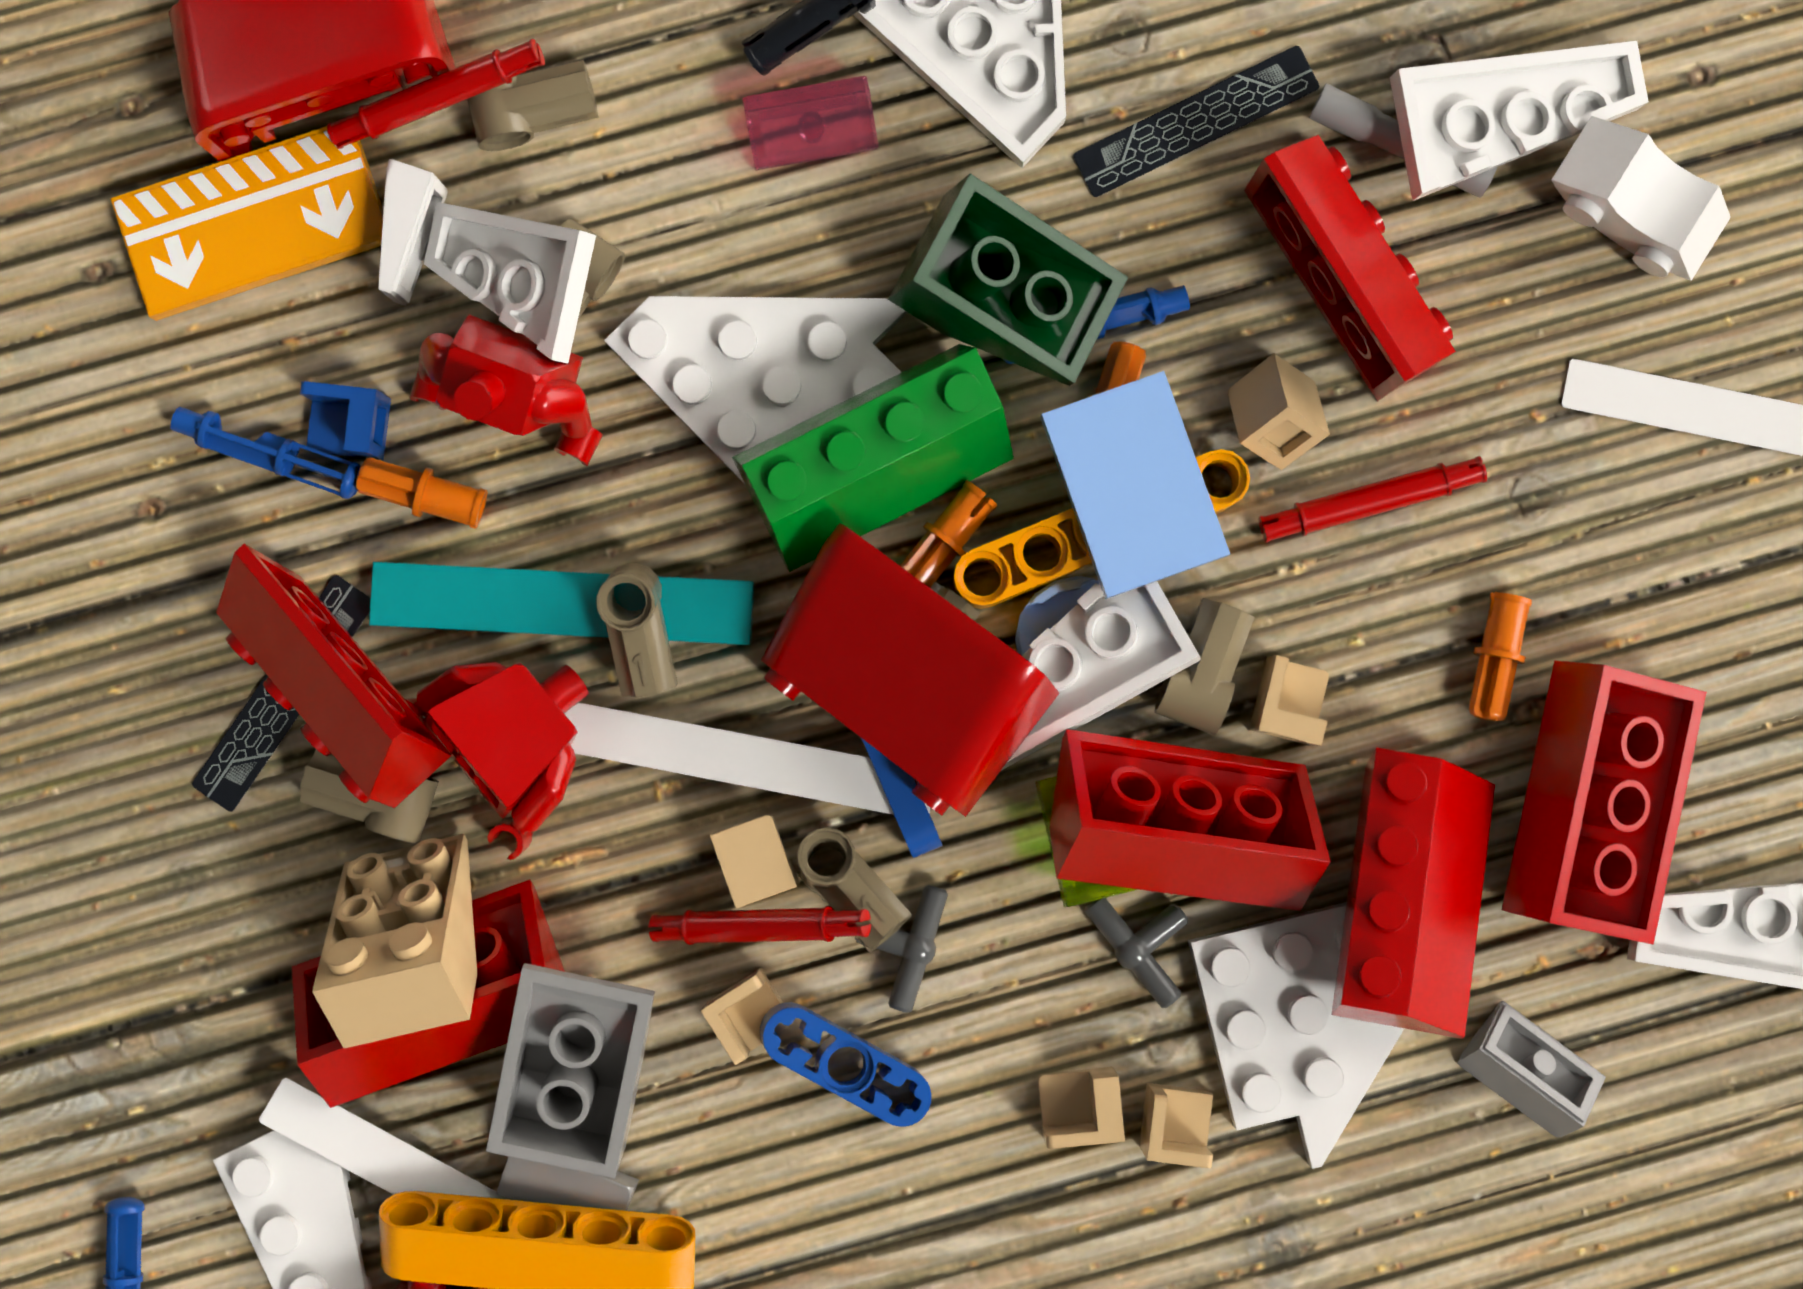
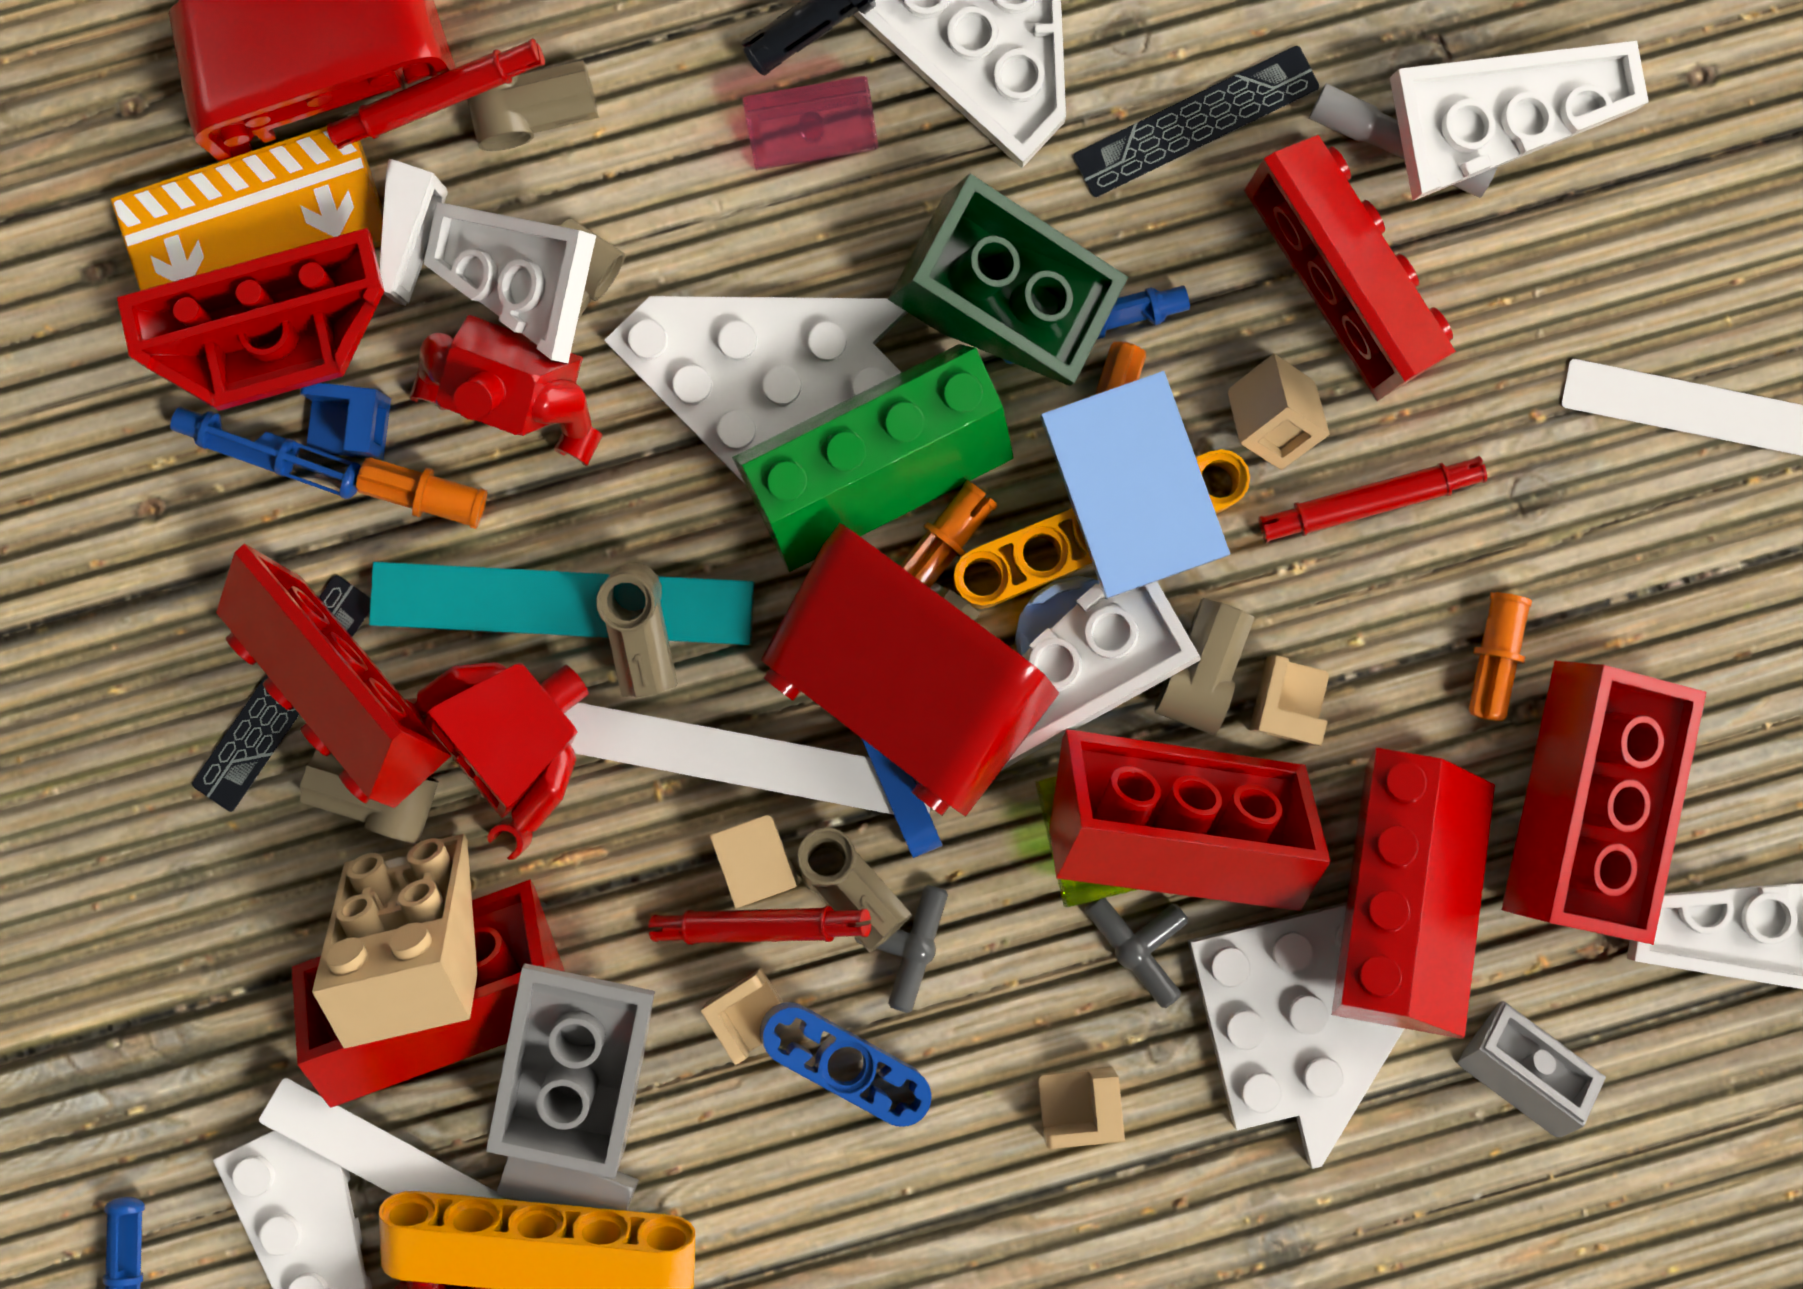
(258, 322): none -> red wedge
(1176, 1125): tan panel -> none
(1640, 199): white brick -> none

